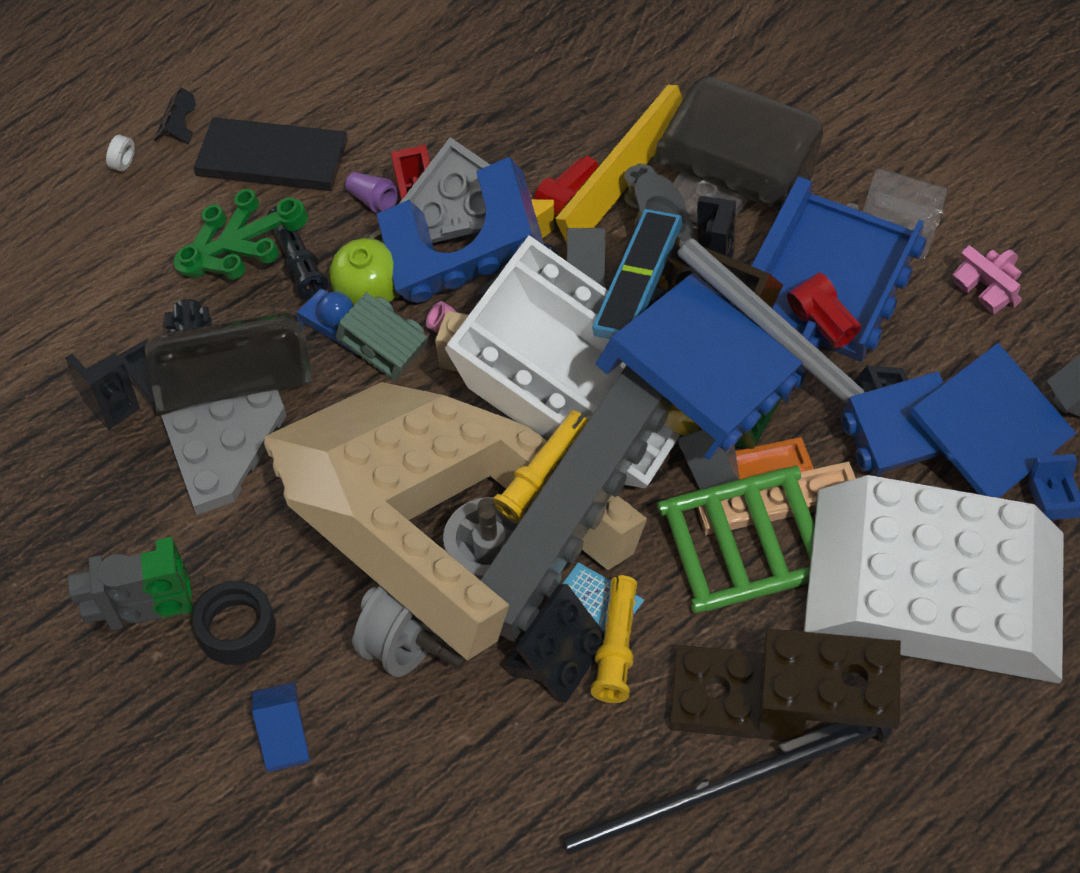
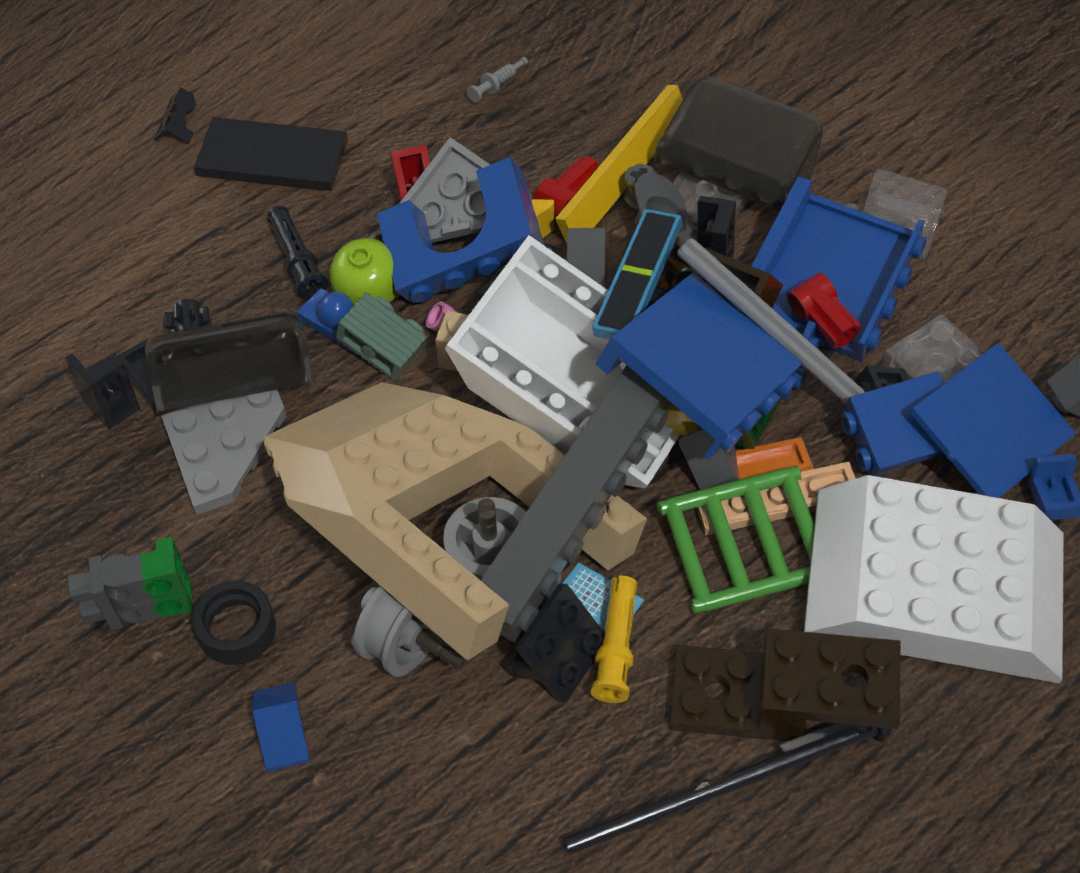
(120, 153): white tile -> none
(200, 257): green plant -> none
(373, 191): medium lavender cone -> none
(491, 82): none -> light grey piece
(531, 479): yellow pin -> none
(933, 349): none -> clear plate
(994, 272): bright pink hips -> none

